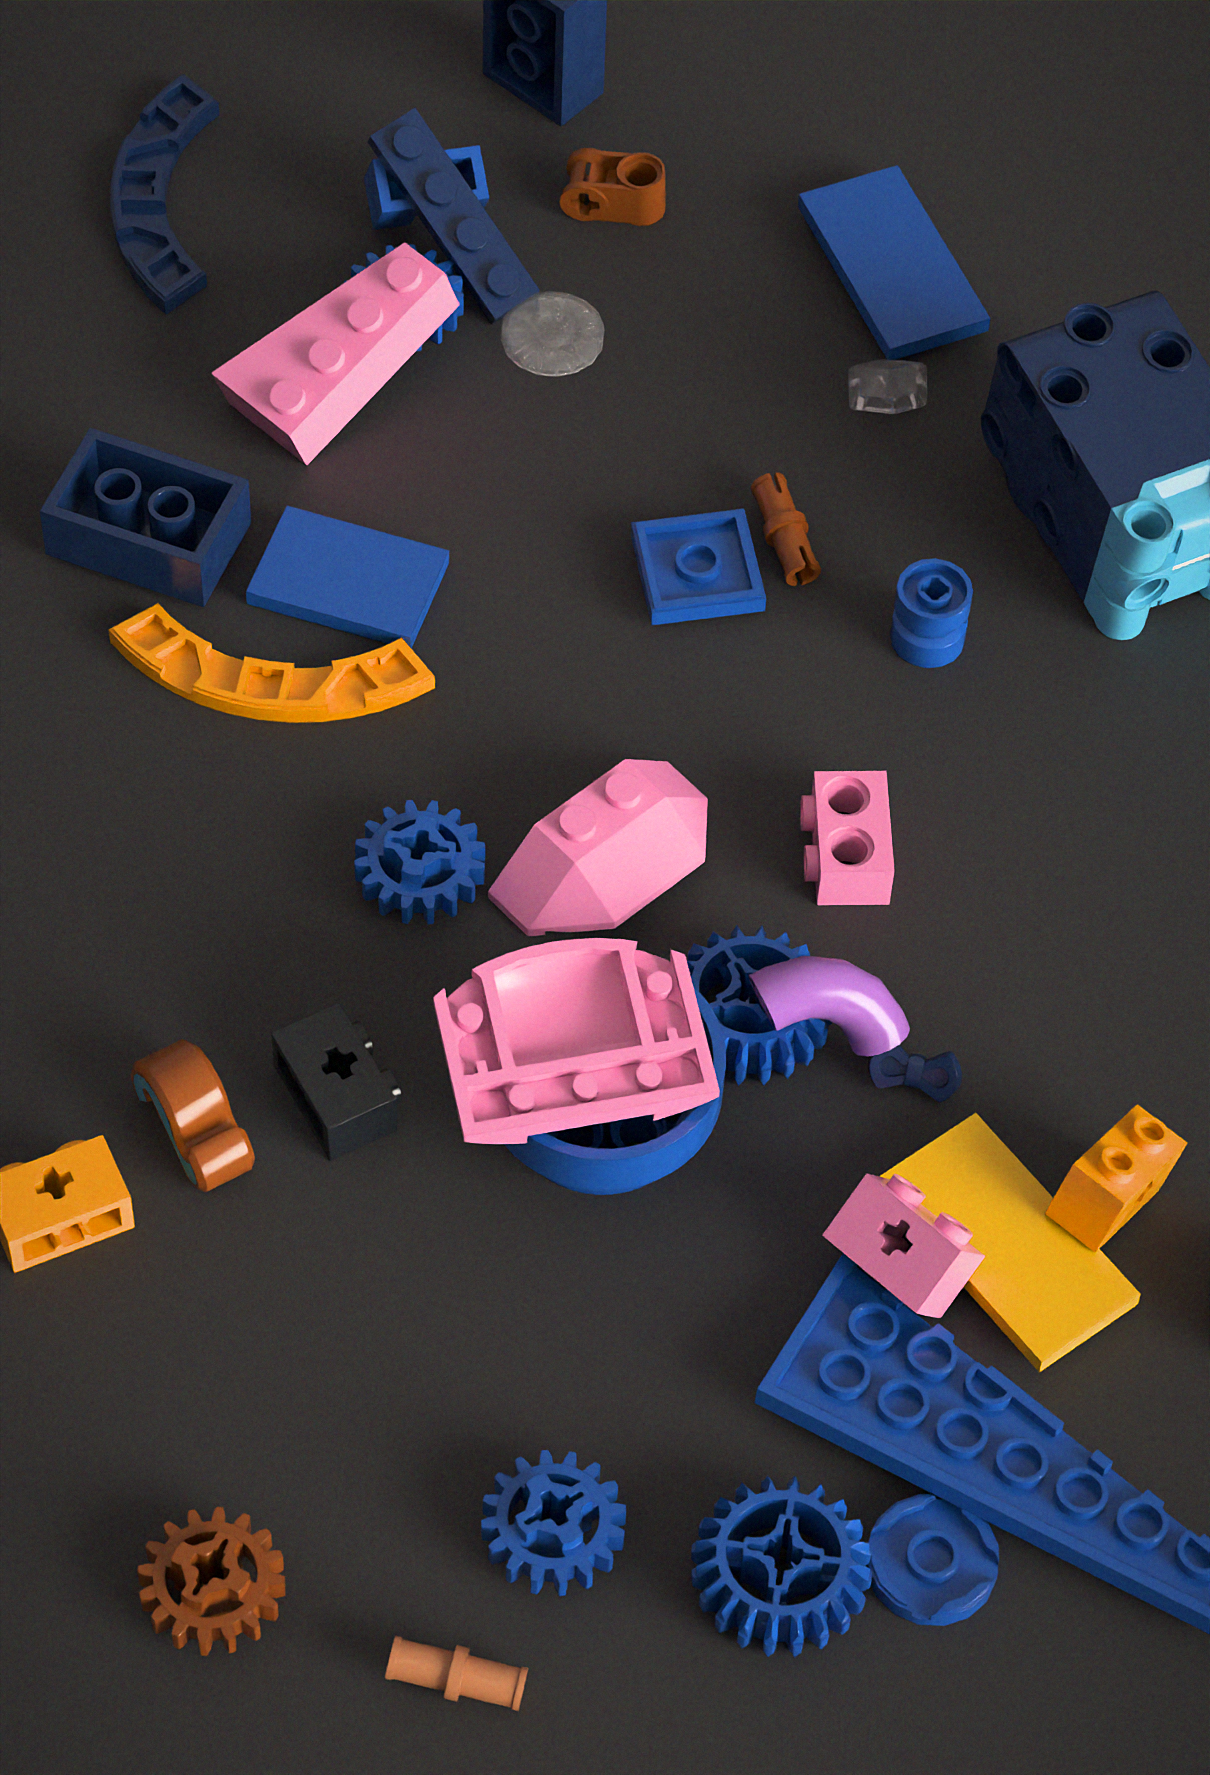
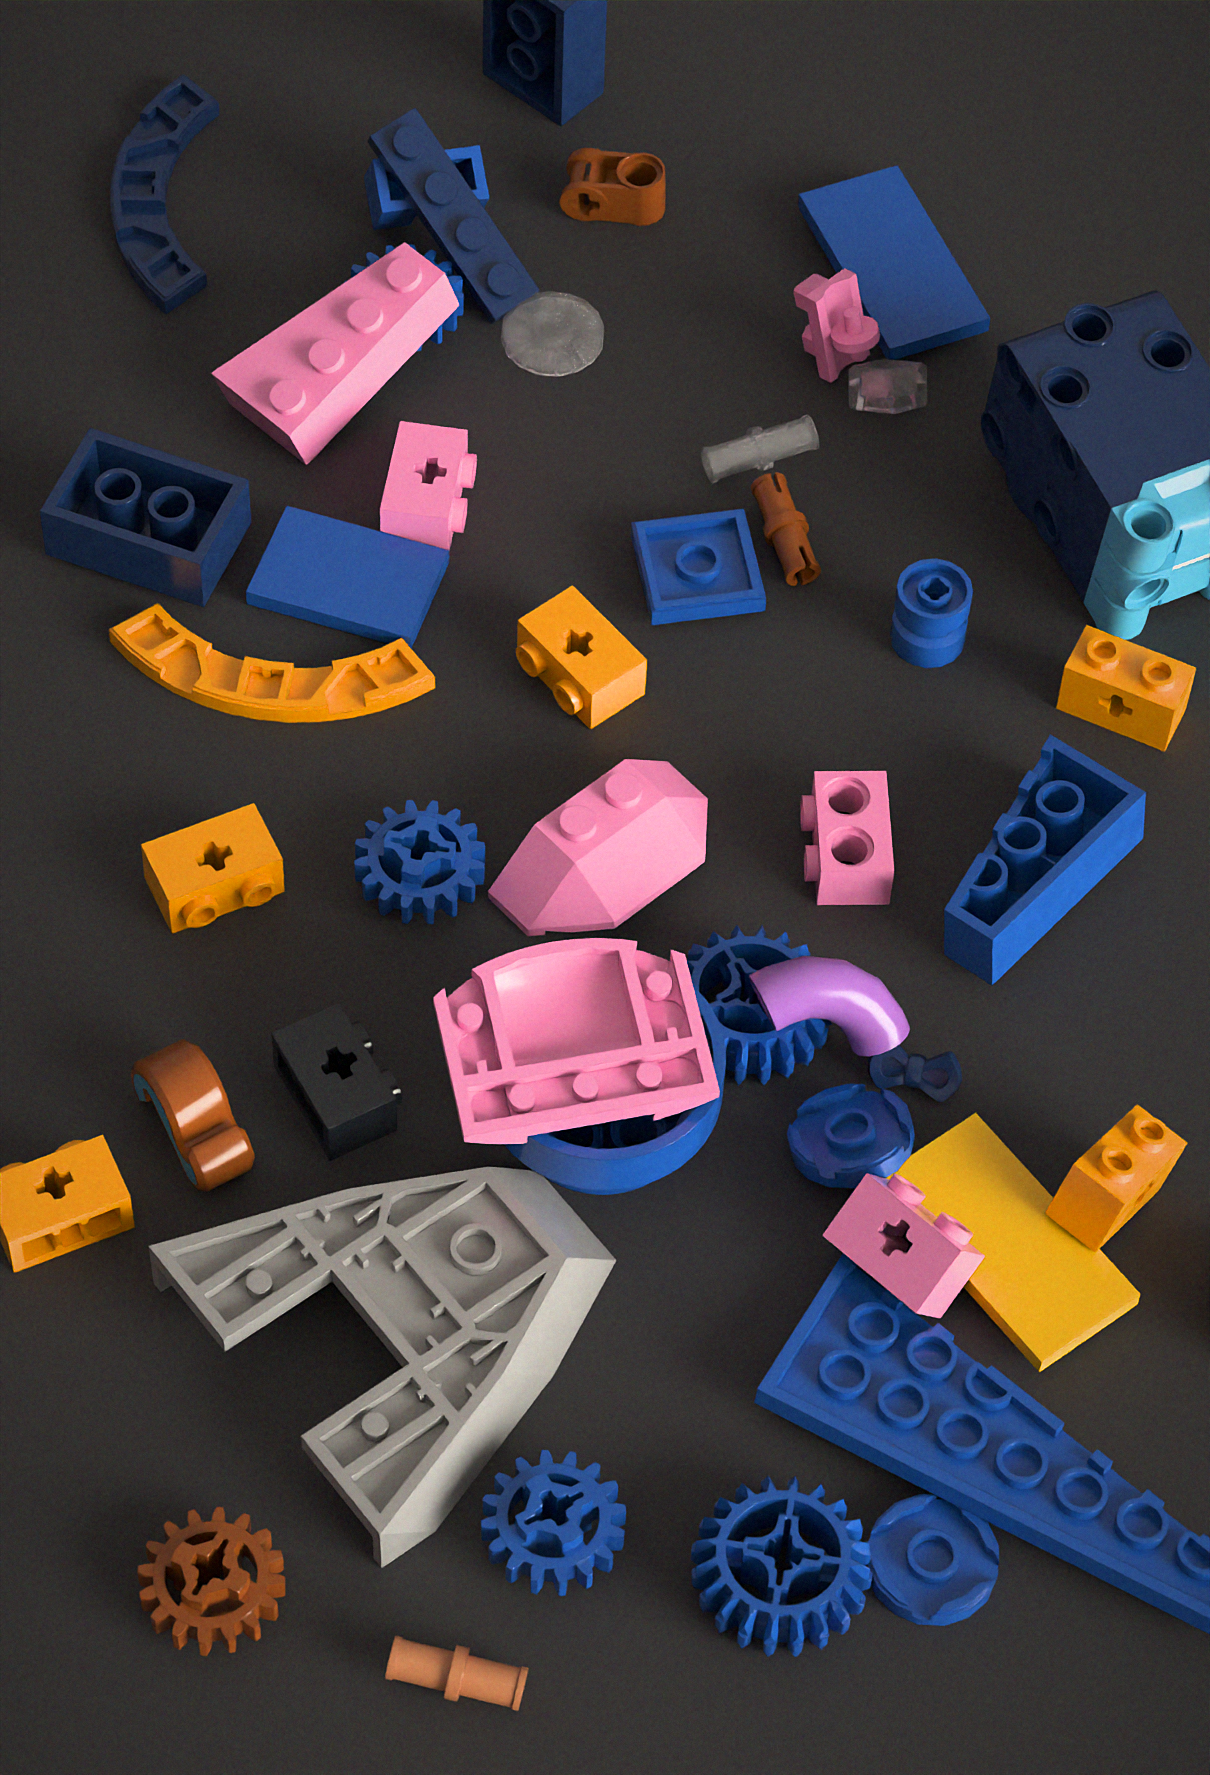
(213, 868): none -> light orange brick
(427, 484): none -> bright pink brick
(460, 1278): none -> light grey piece
(580, 657): none -> light orange brick
(760, 448): none -> clear pin
(837, 325): none -> bright pink hips
(850, 1134): none -> blue tile
(1042, 859): none -> blue wedge
(1125, 688): none -> light orange brick

